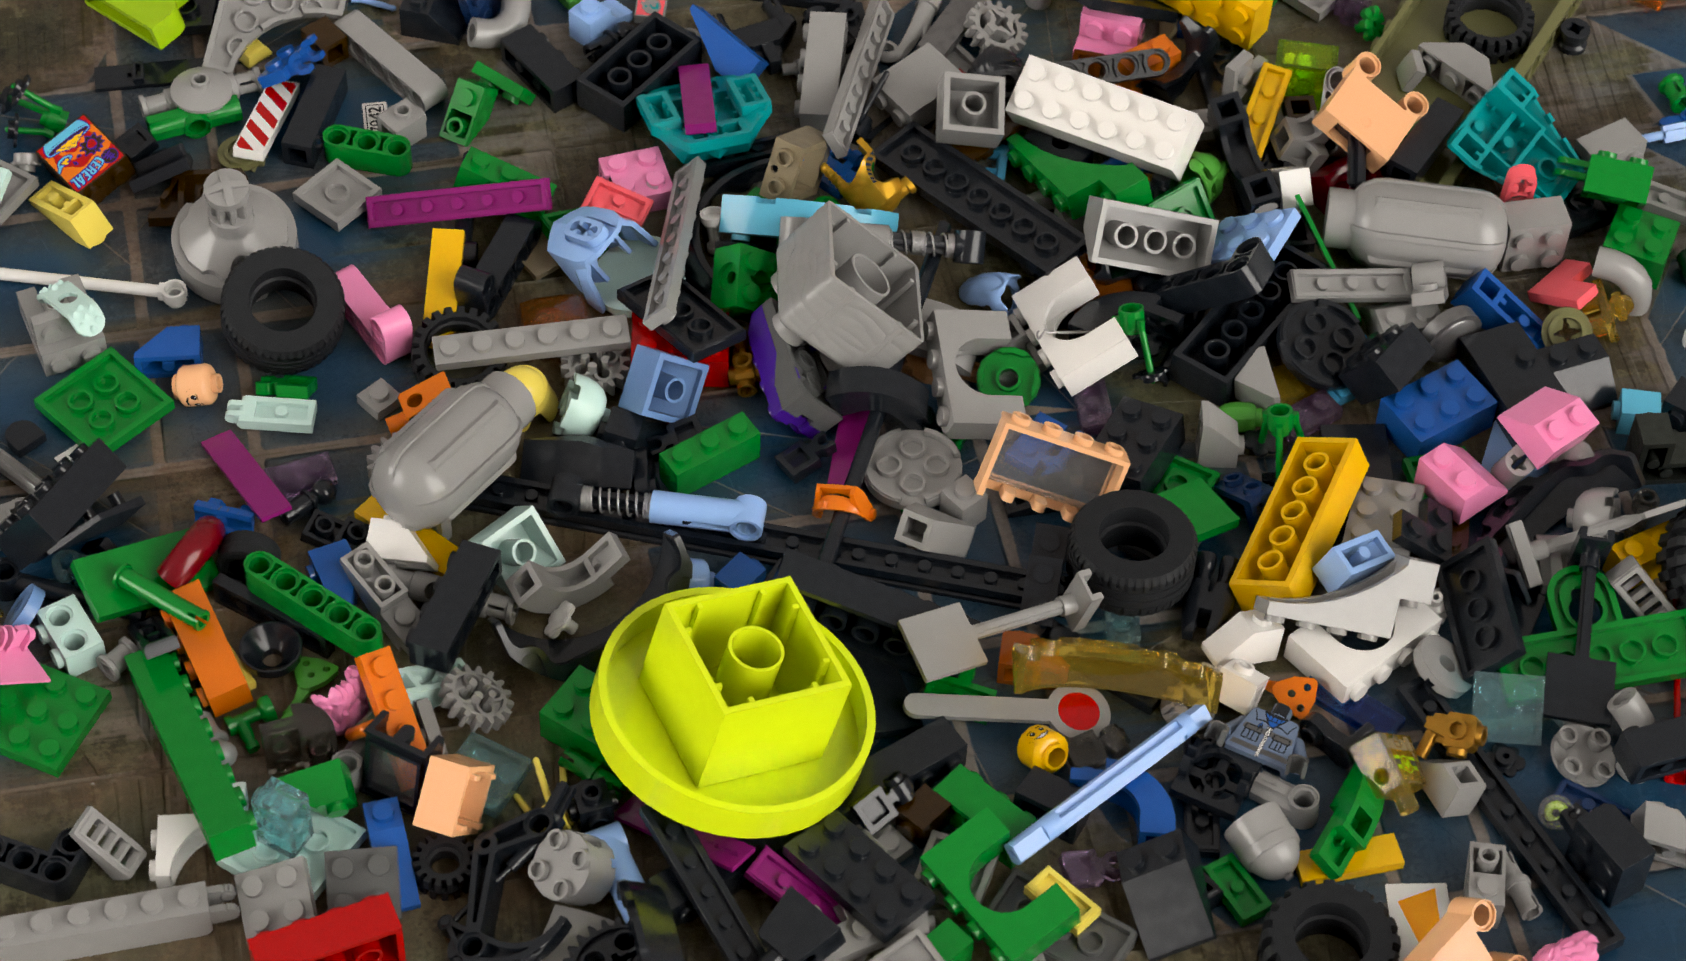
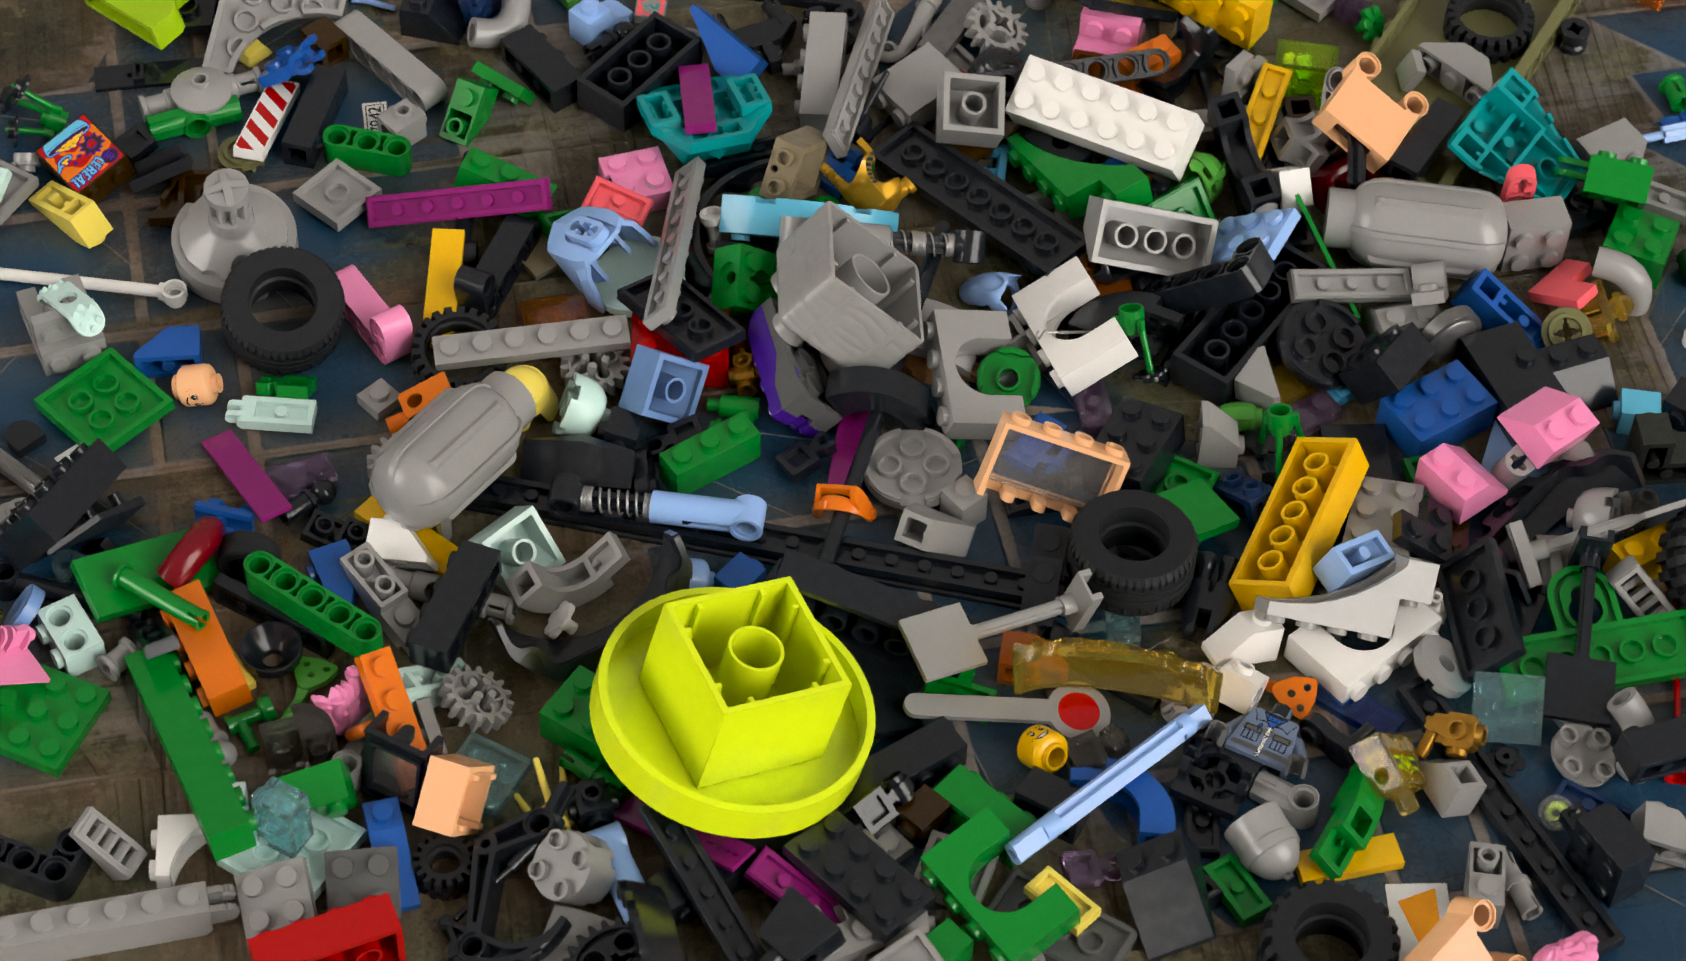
(732, 404): none -> green plant

